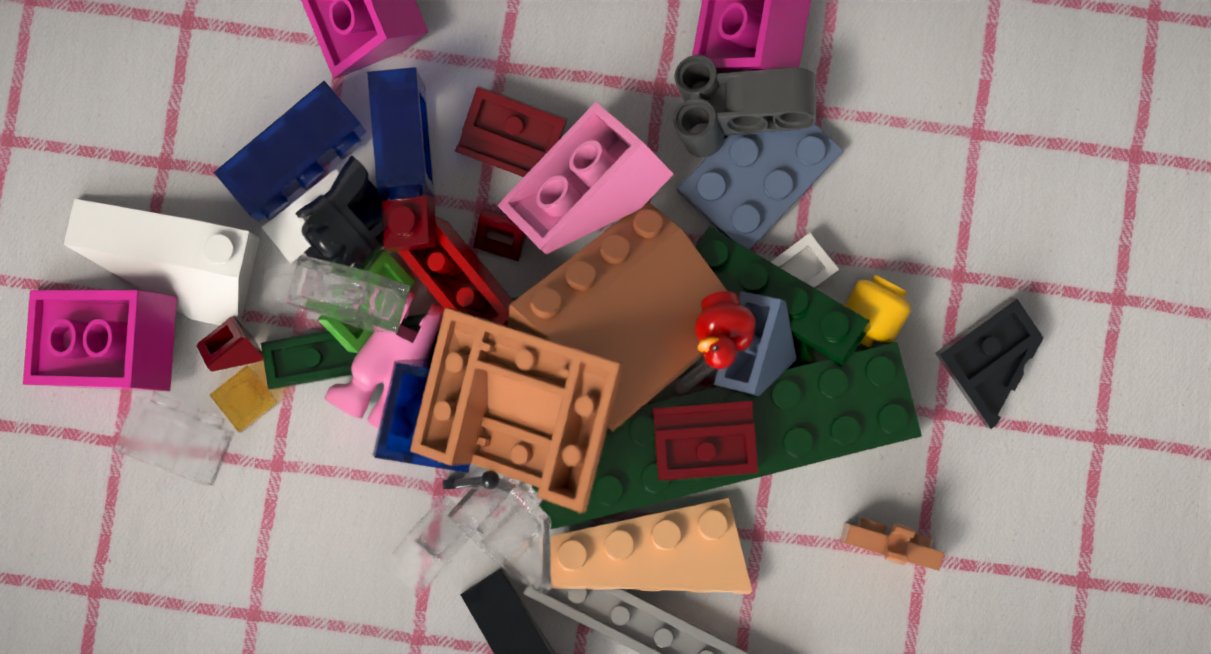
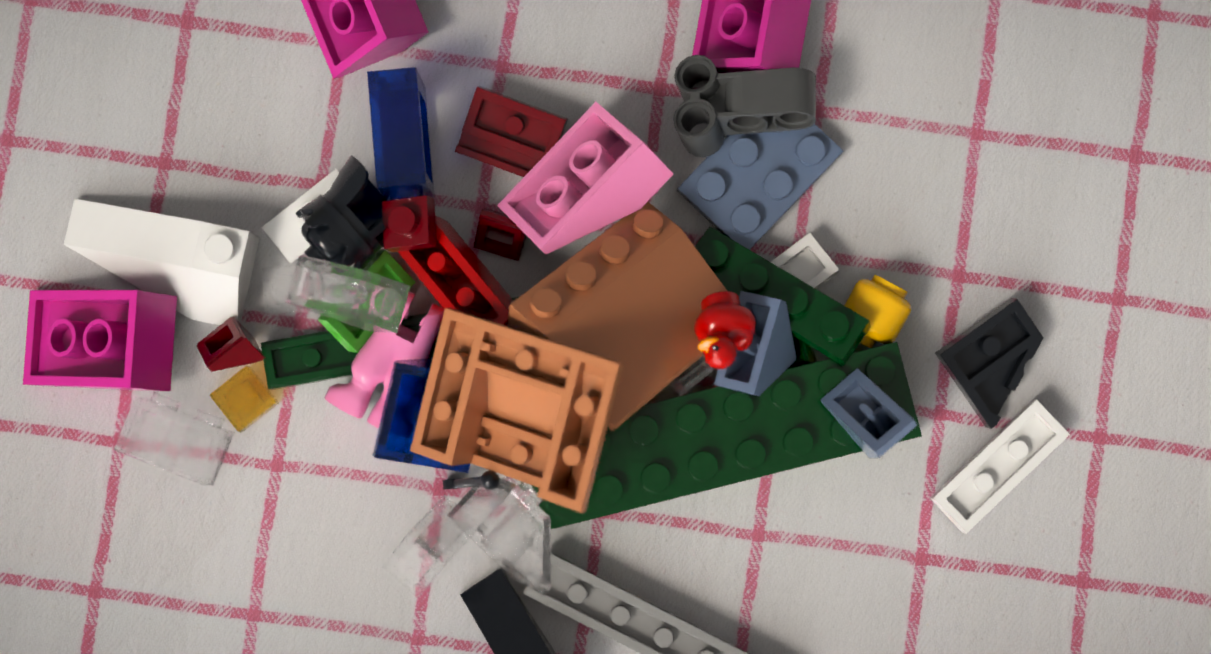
(291, 153): clear blue brick -> none
(667, 550): light nougat wing -> none
(705, 440): dark red plate -> none
(868, 414): none -> sand blue slope
(899, 546): nougat plate -> none
(999, 466): none -> white plate

